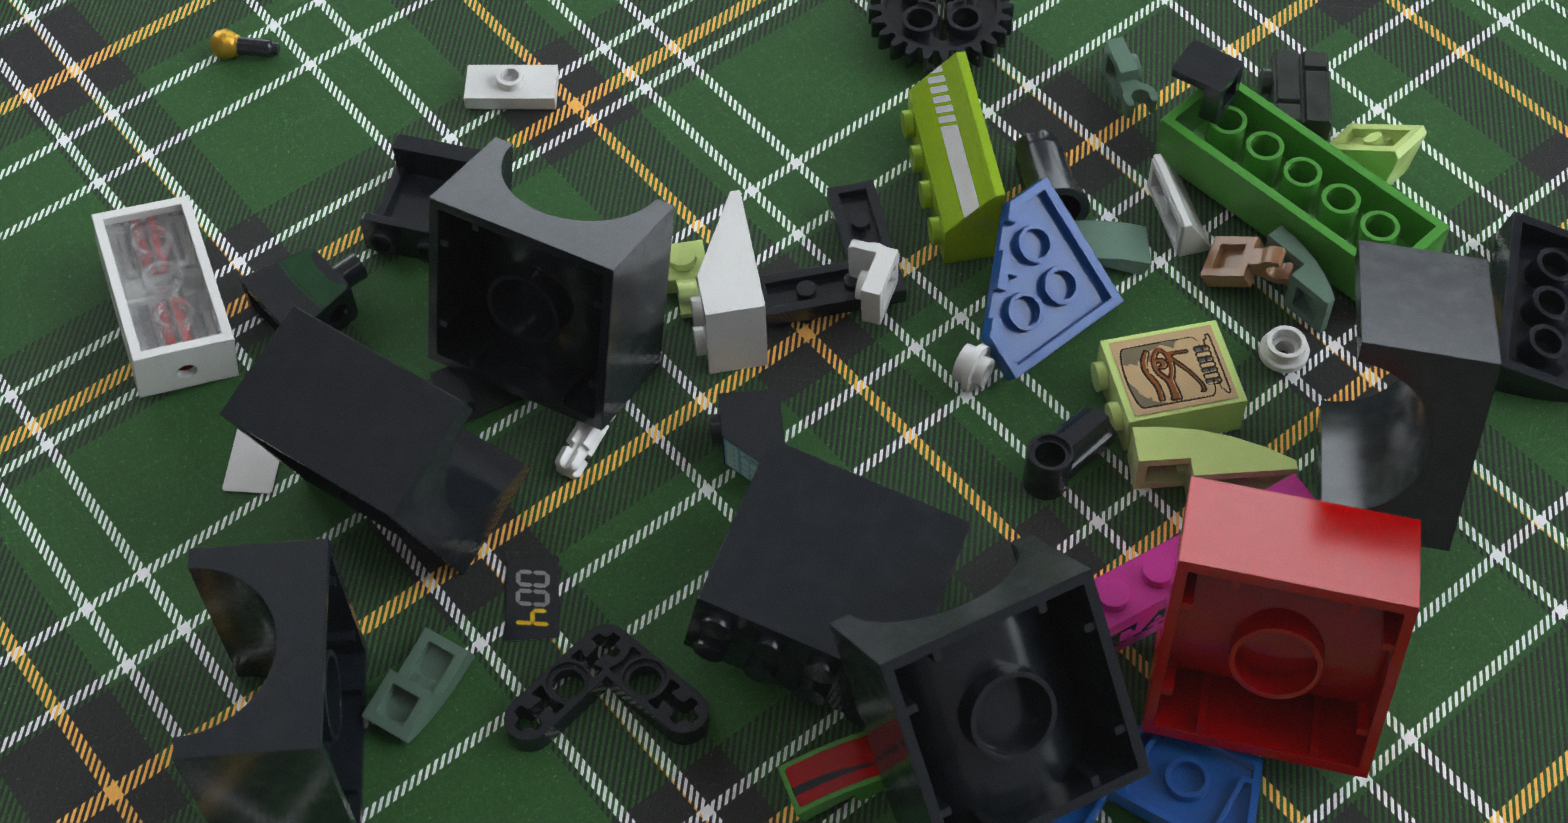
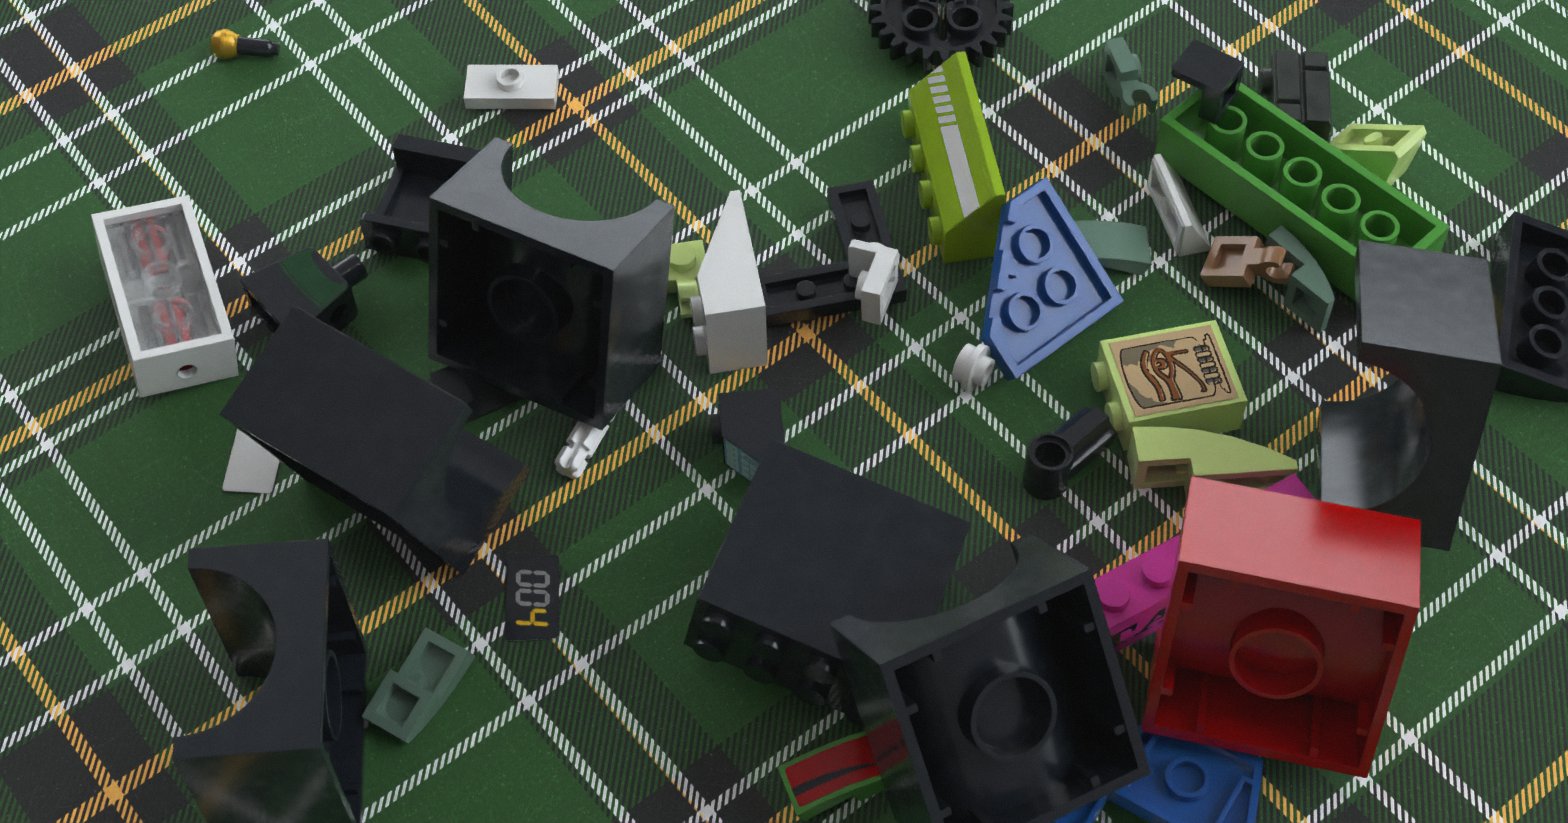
(610, 674): black beam -> none
(1042, 156): black plant -> none
(1284, 339): white plate -> none

